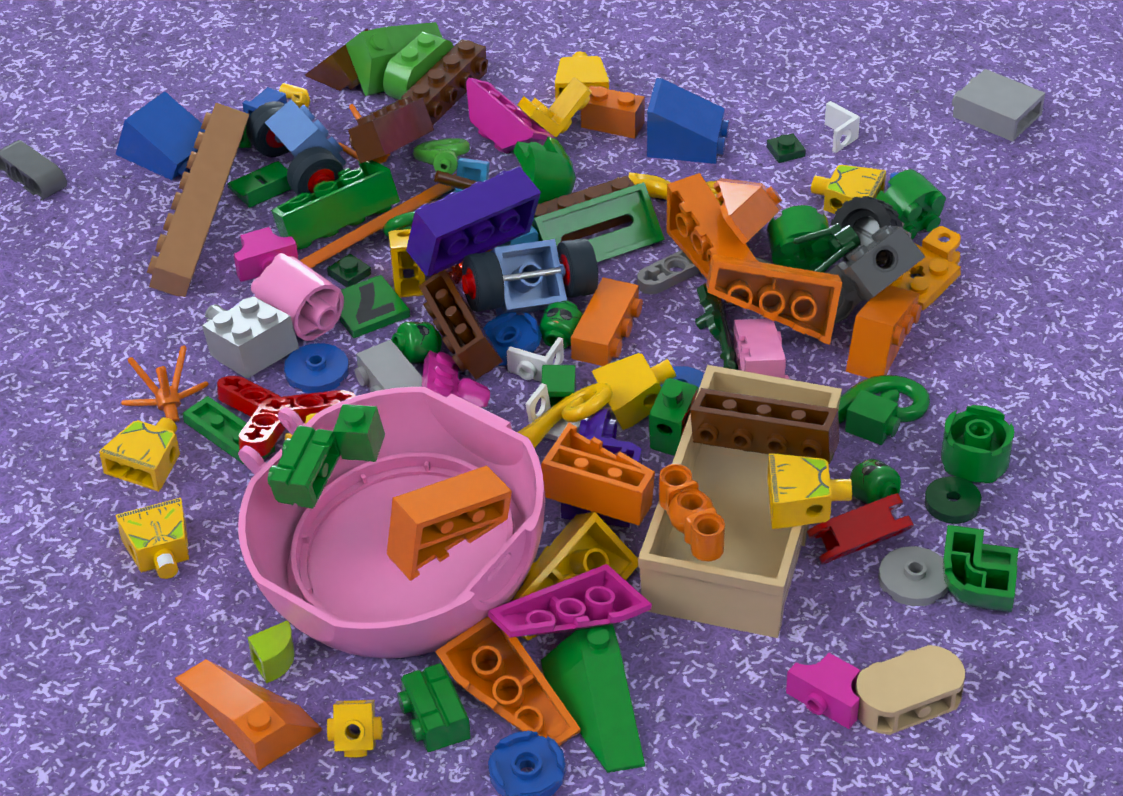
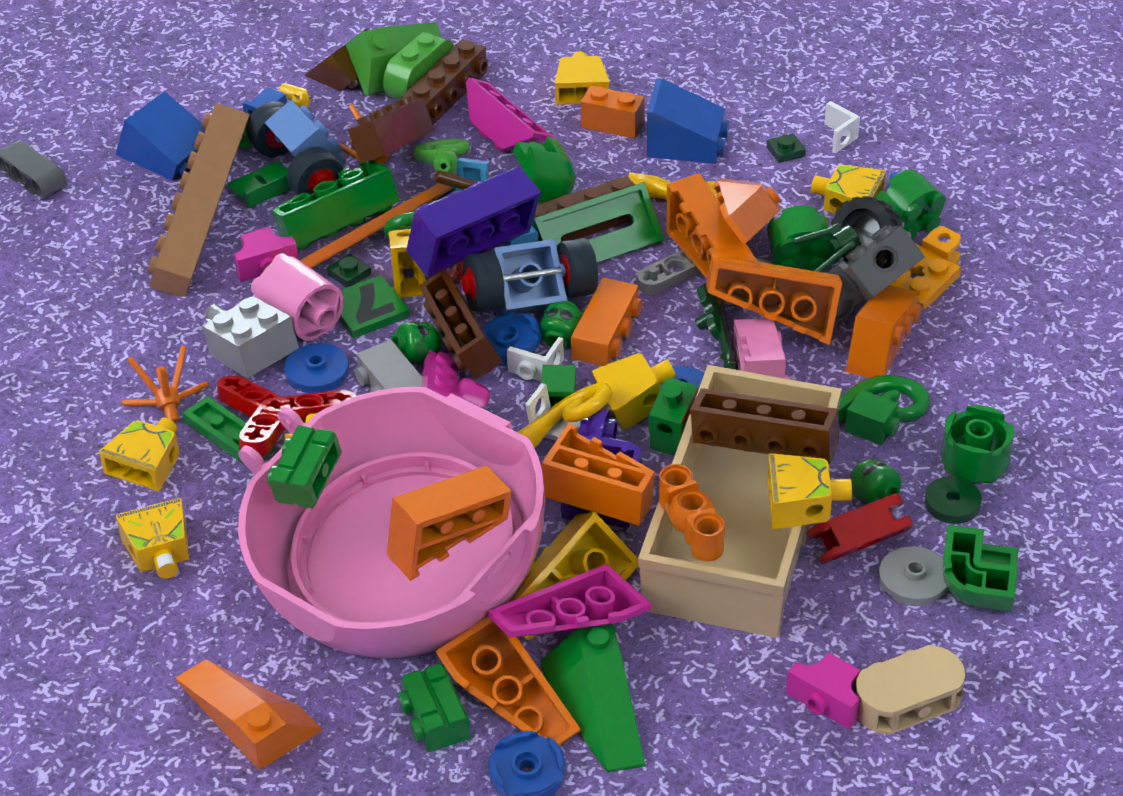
(272, 651): lime brick -> none
(359, 432): green brick -> none
(360, 714): yellow brick -> none
(558, 116): yellow bracket -> none
(998, 104): light grey brick -> none

